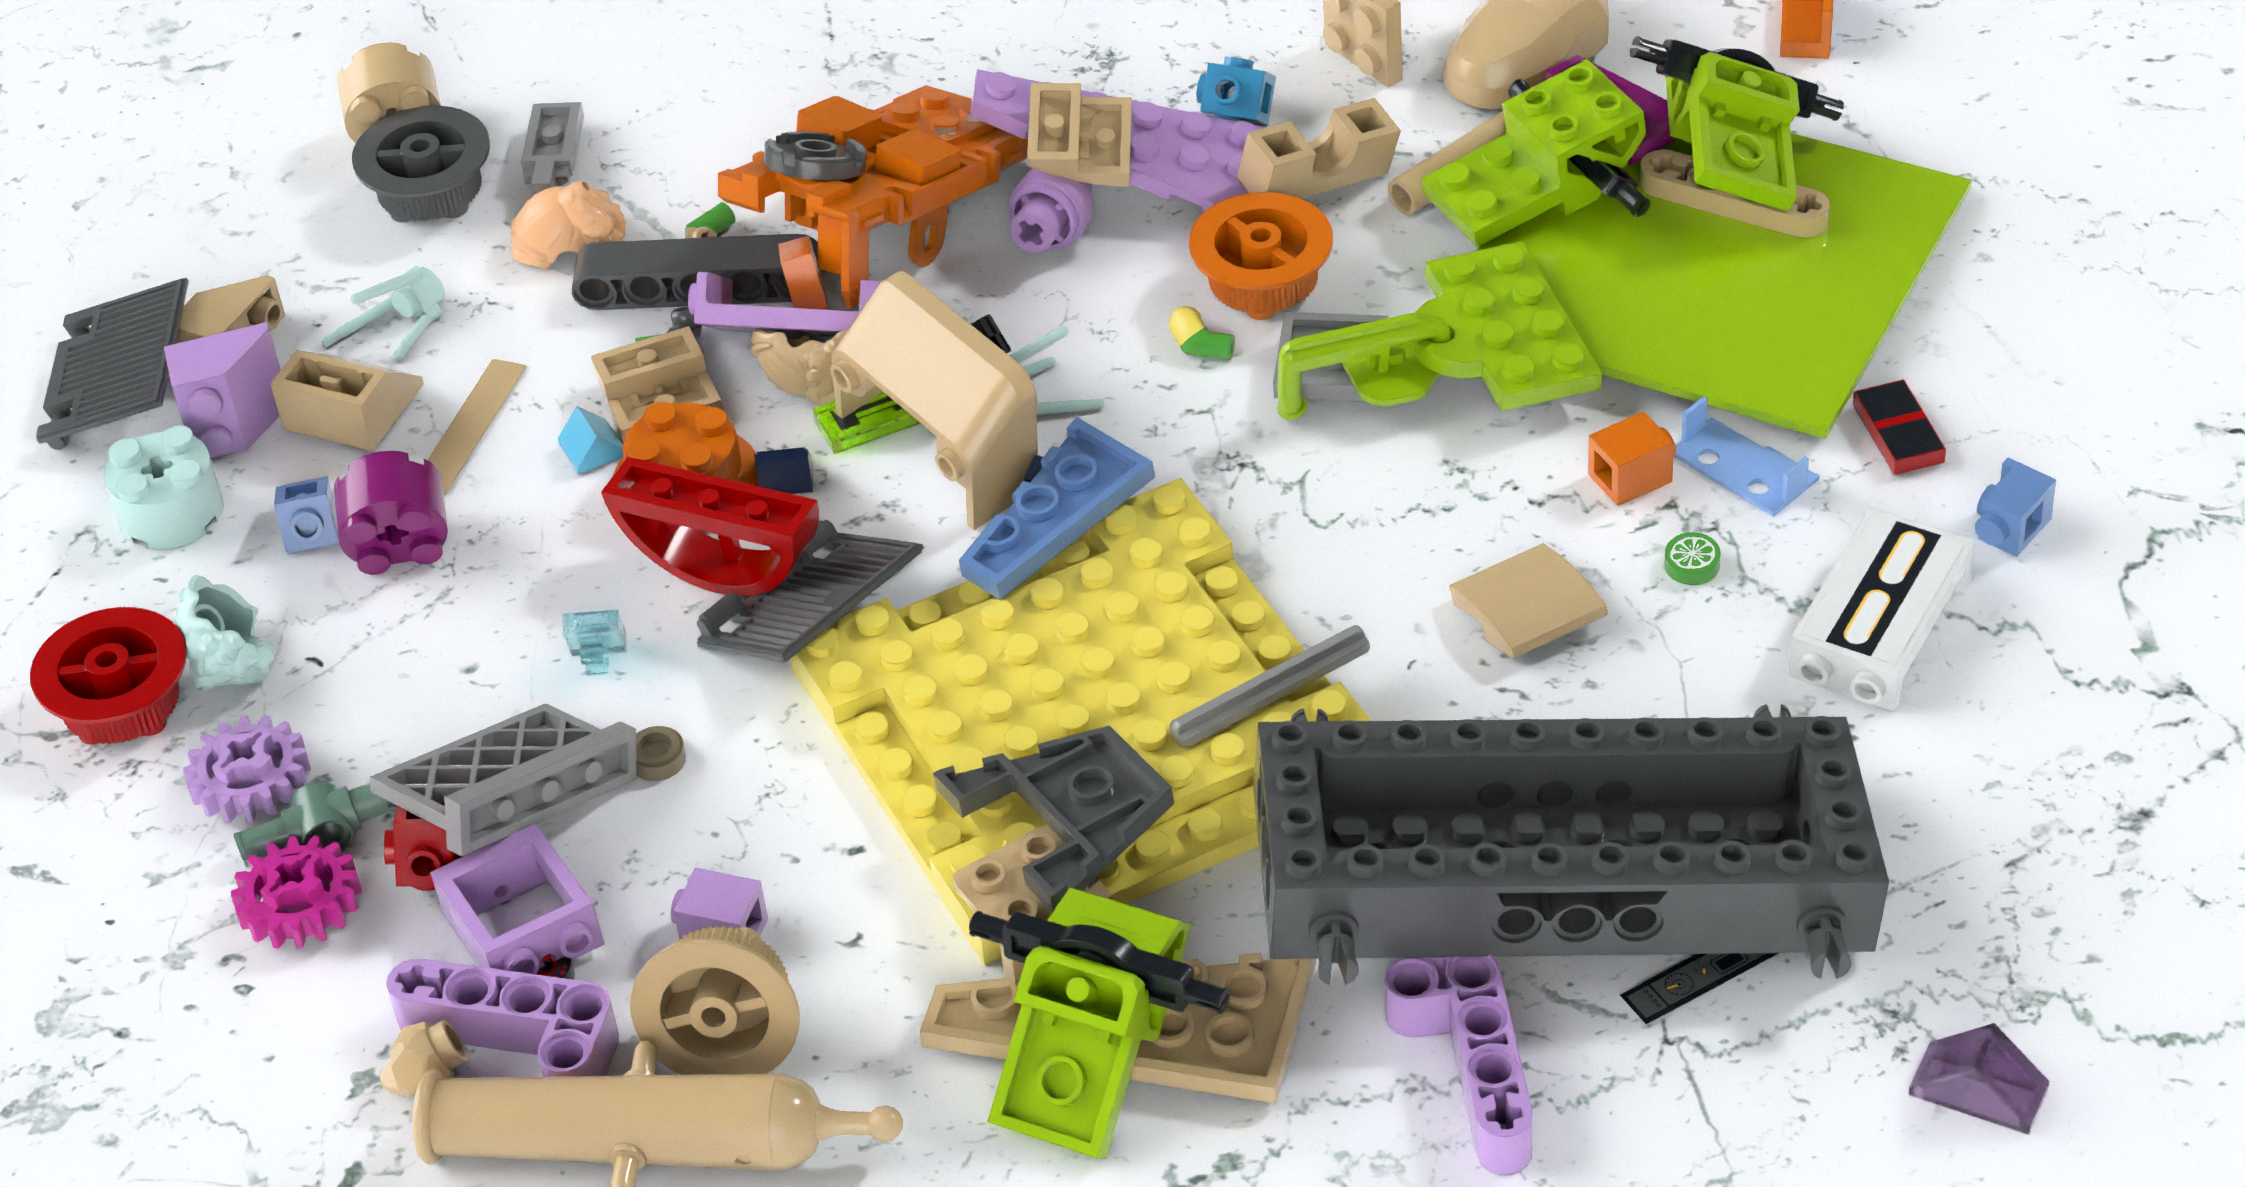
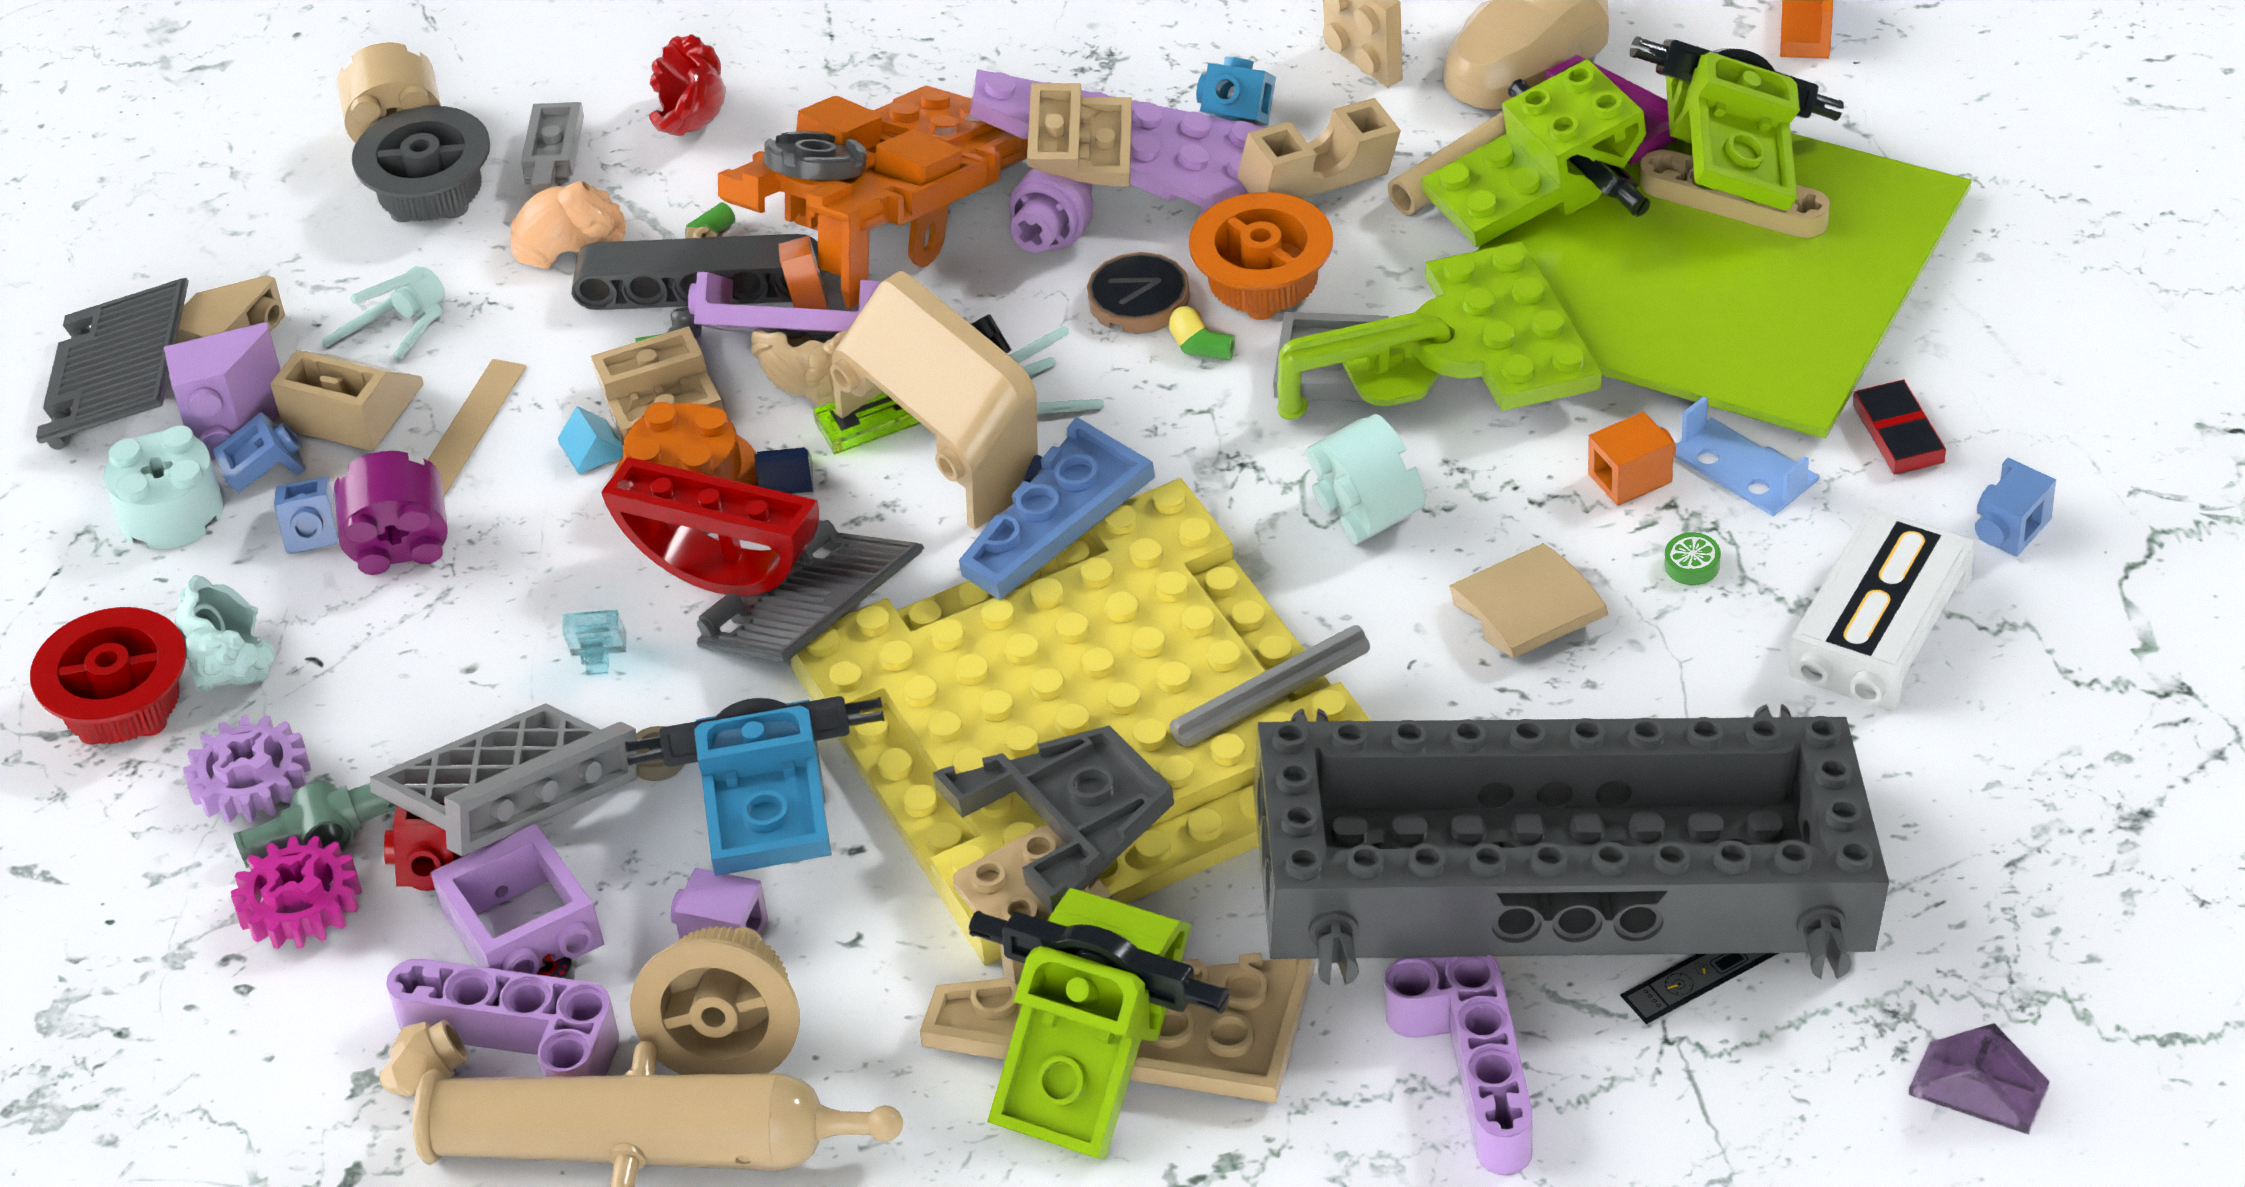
(257, 449): none -> medium blue bracket
(686, 86): none -> red hair
(760, 775): none -> dark azure piece
(1137, 291): none -> black tile
(1365, 478): none -> light aqua brick

